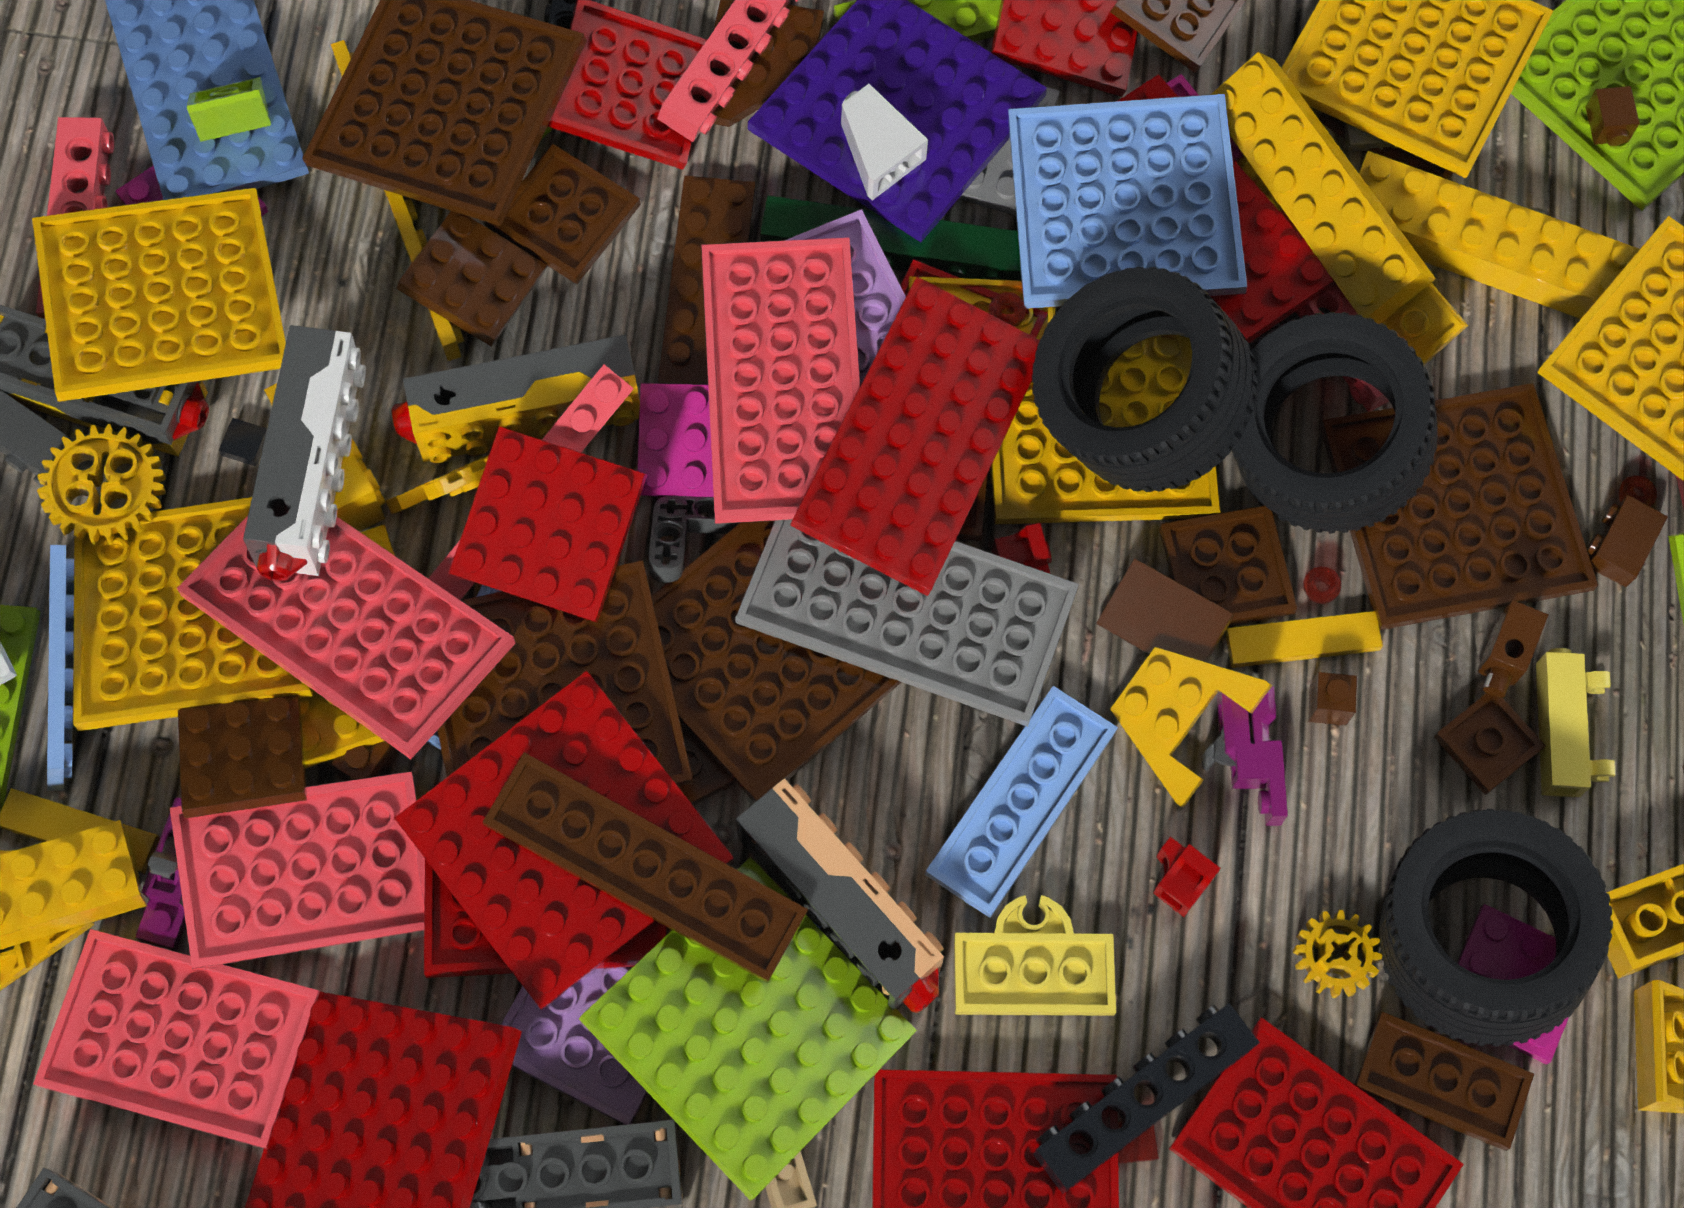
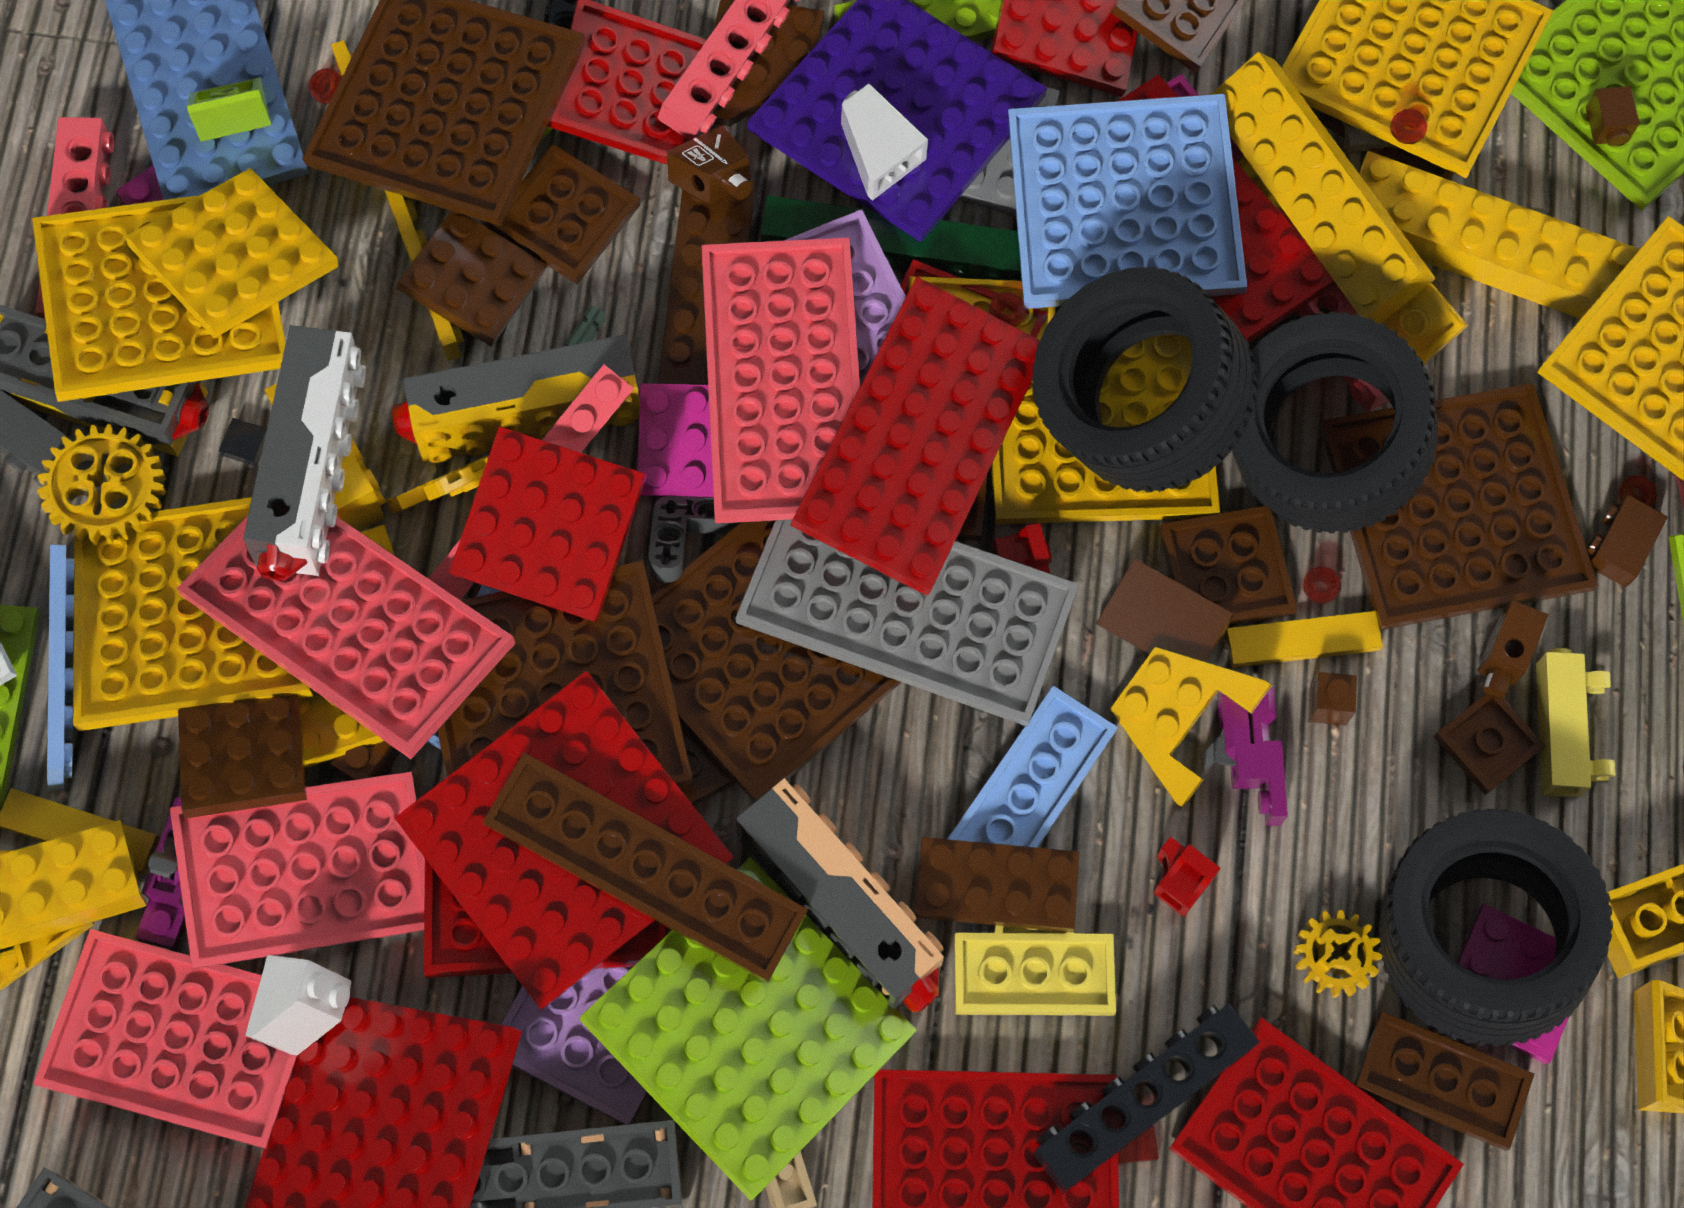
(232, 252): none -> yellow plate
(296, 1003): none -> white slope
(318, 85): none -> clear red plate
(585, 329): none -> sand green axle
(711, 167): none -> reddish brown torso
(997, 884): none -> reddish brown plate
(1412, 119): none -> clear red plate

